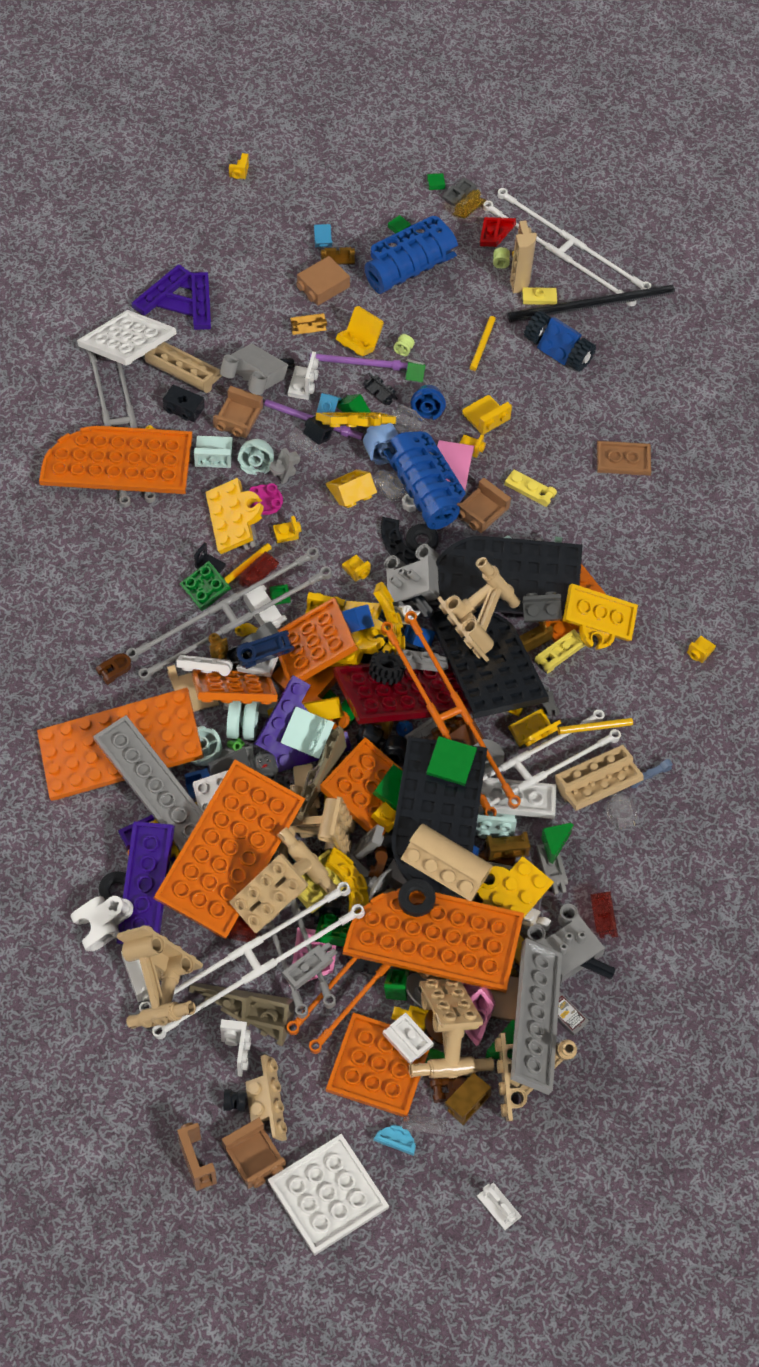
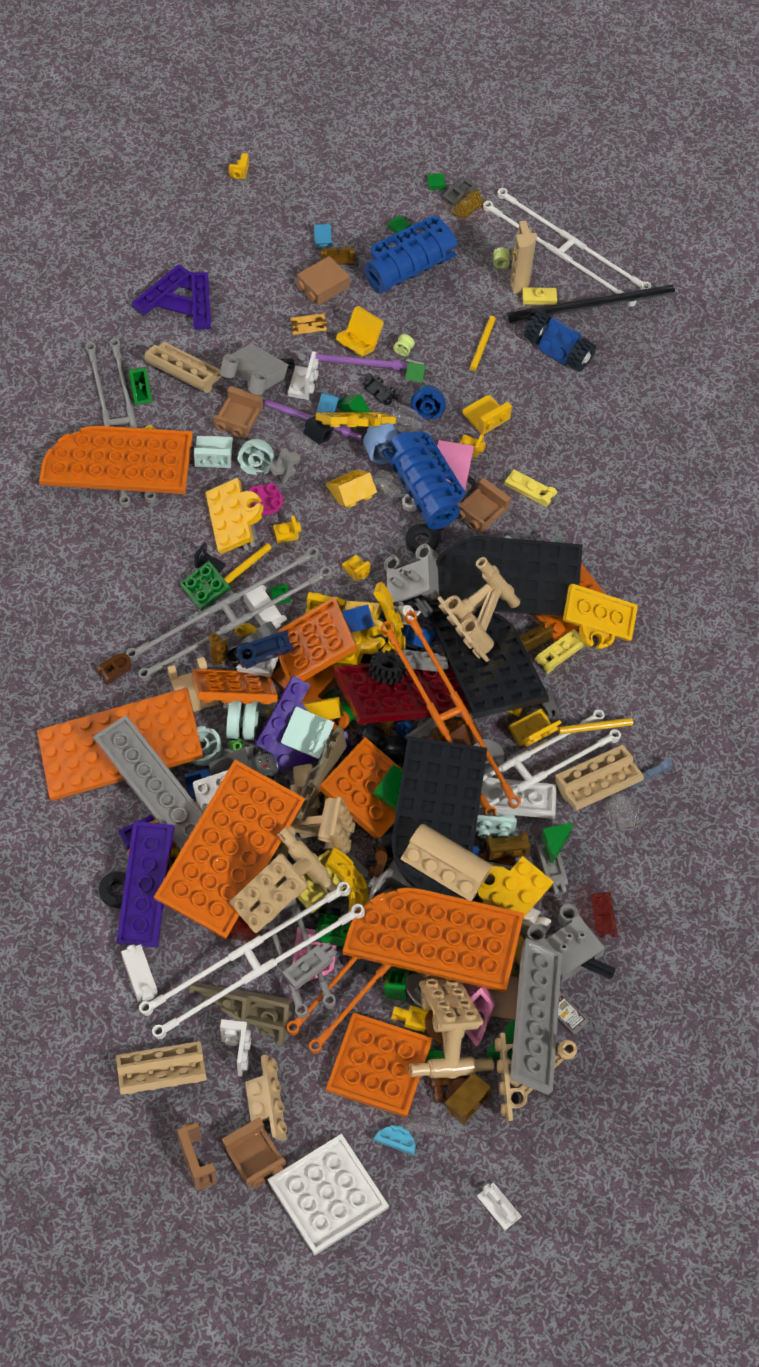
(103, 918): white piece -> none
(126, 337): white plate -> none
(140, 385): none -> green slope
(159, 962): tan plate -> none
(160, 1068): none -> tan brick
(183, 403): black brick -> none
(204, 664): white plate -> none
(234, 1100): black wheel -> none
(258, 570): clear red hinge -> none
(369, 842): light grey hinge -> none
(385, 817): yellow bracket -> none
(393, 541): black tile -> none
(408, 1038): white plate -> none
(416, 885): black tyre -> none
(451, 761): green tile -> none
(495, 230): red wing -> none
(542, 607): dark grey bracket -> none
(623, 458): medium nougat tile -> none
(700, 649): yellow bracket -> none

